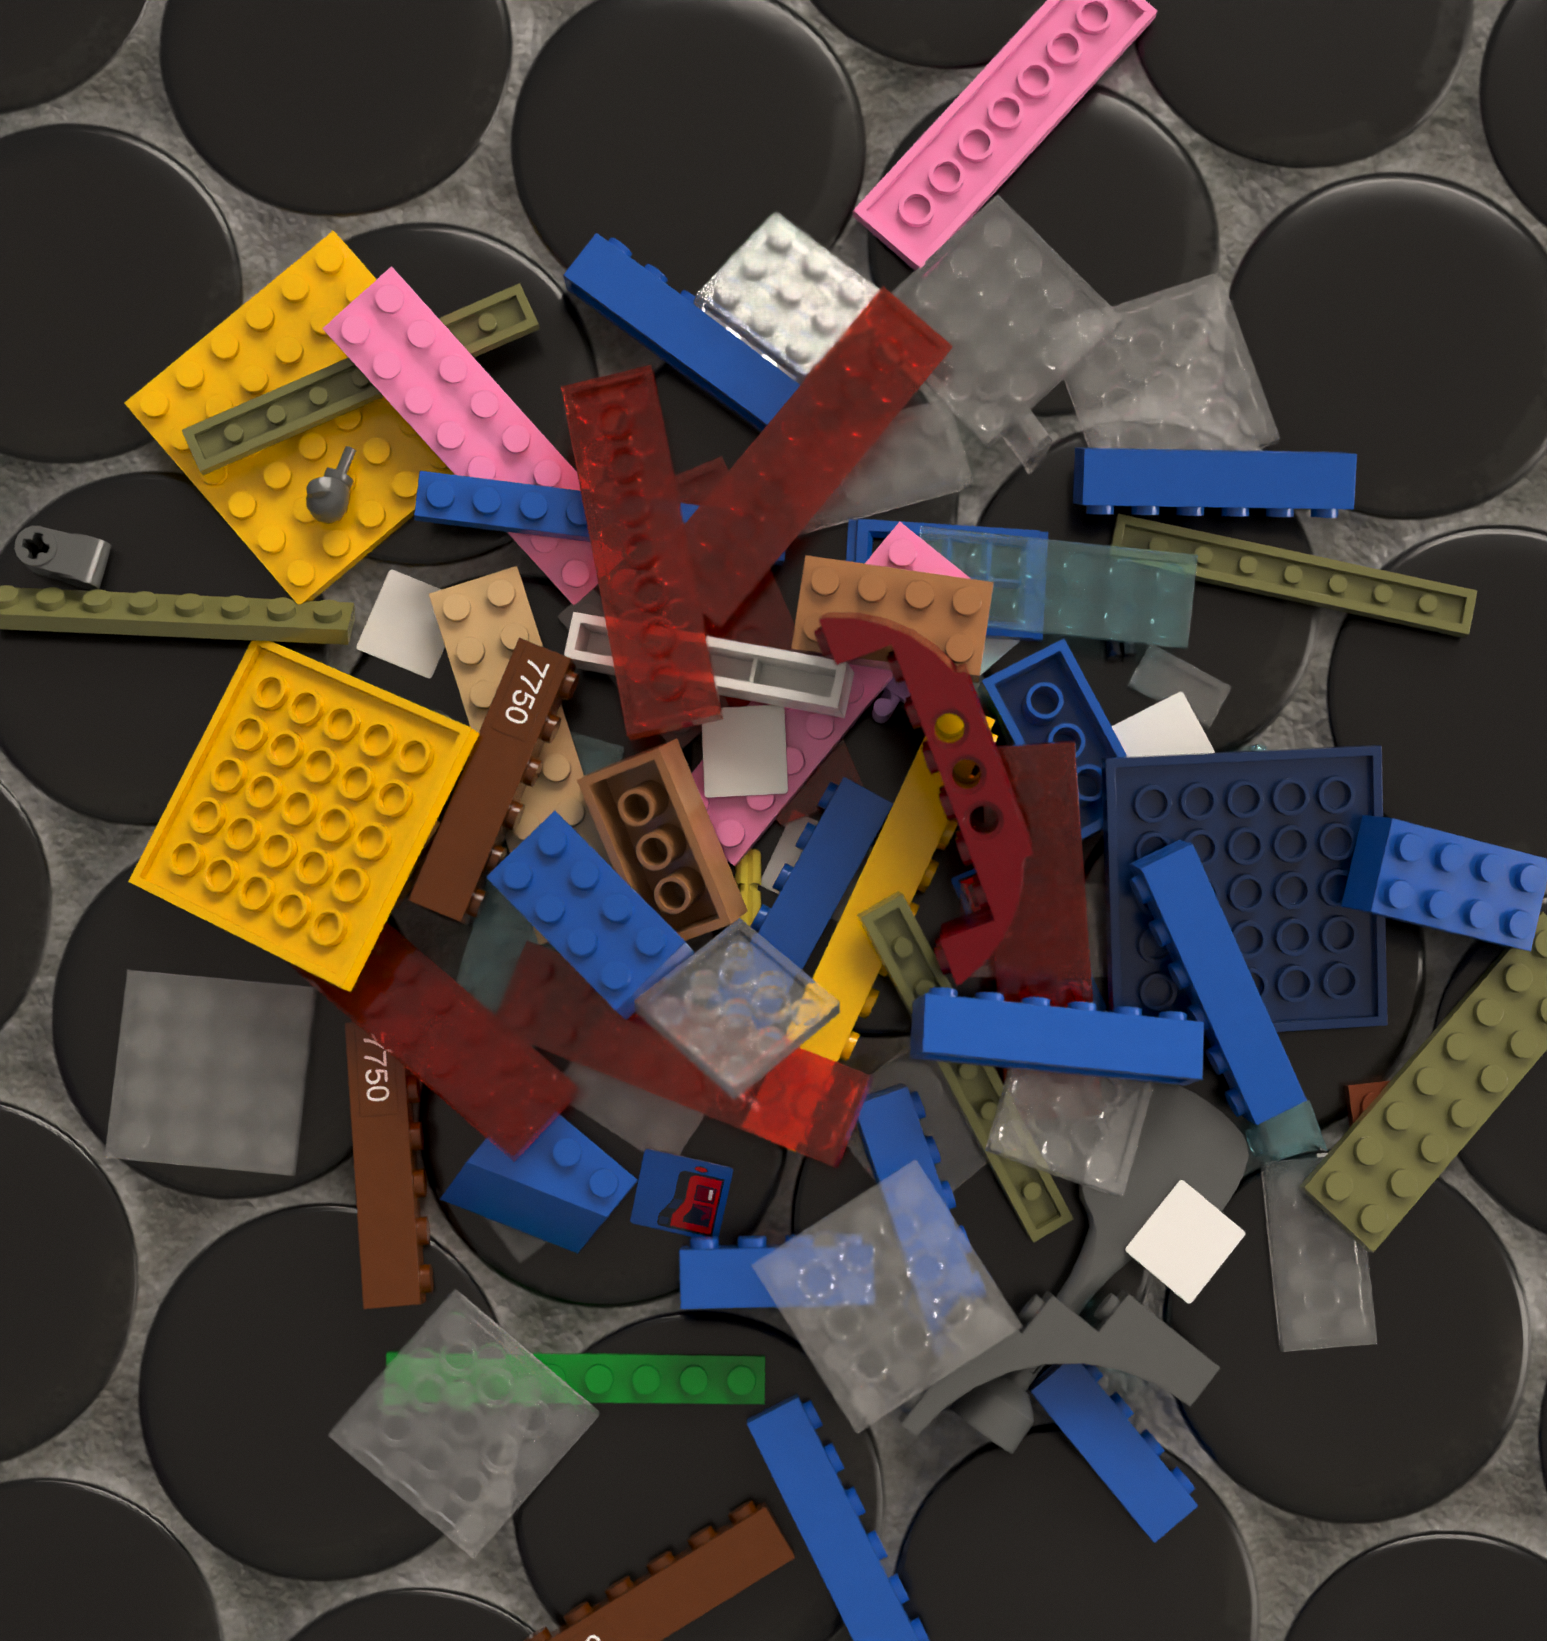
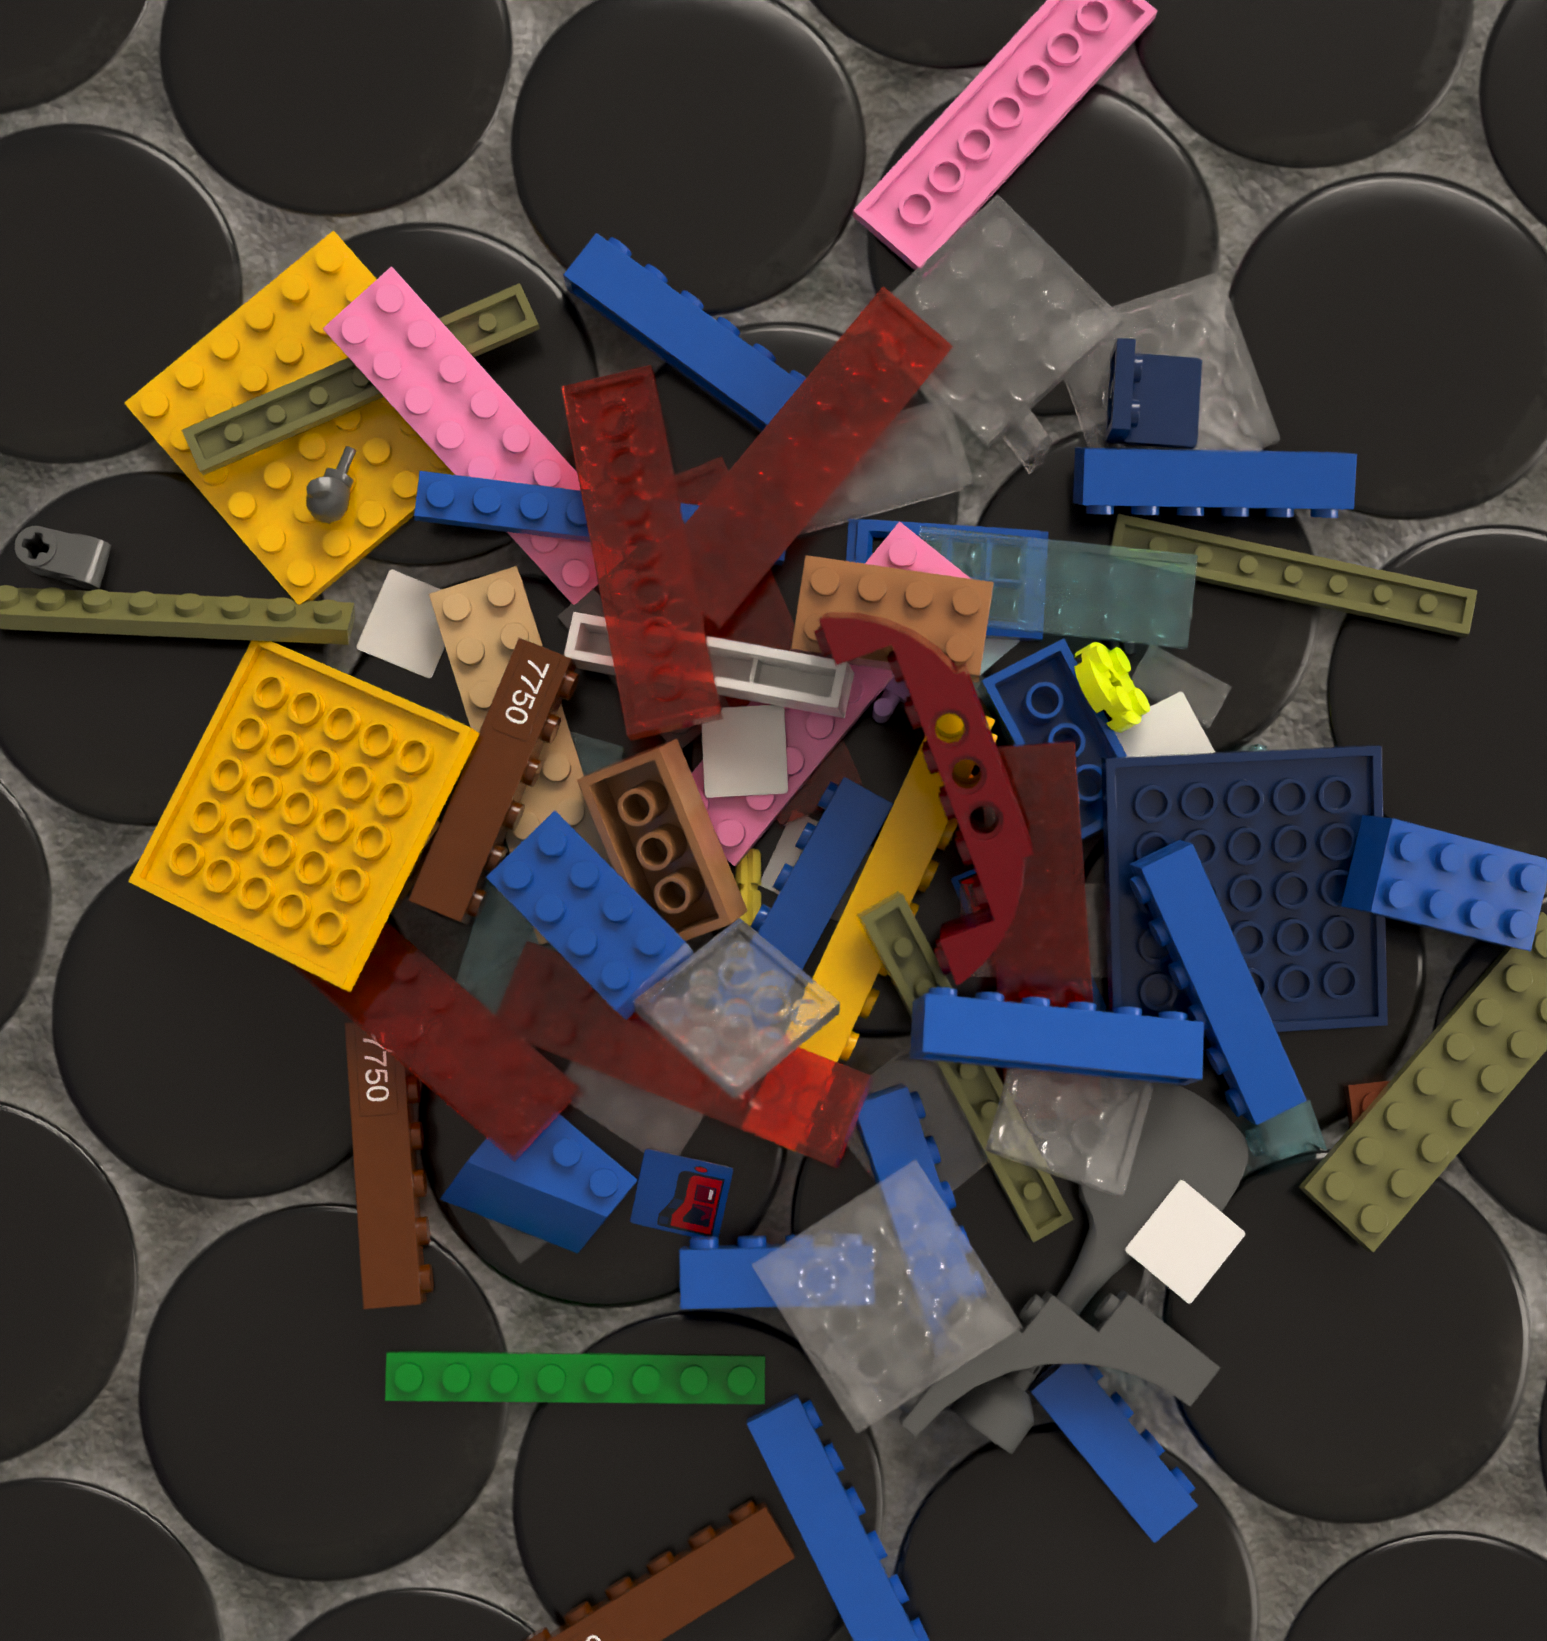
(211, 1072): clear plate -> none
(464, 1423): clear plate -> none
(786, 297): clear plate -> none
(1109, 687): none -> neon yellow plate
(1152, 398): none -> dark blue bracket
(1315, 1266): clear plate -> none

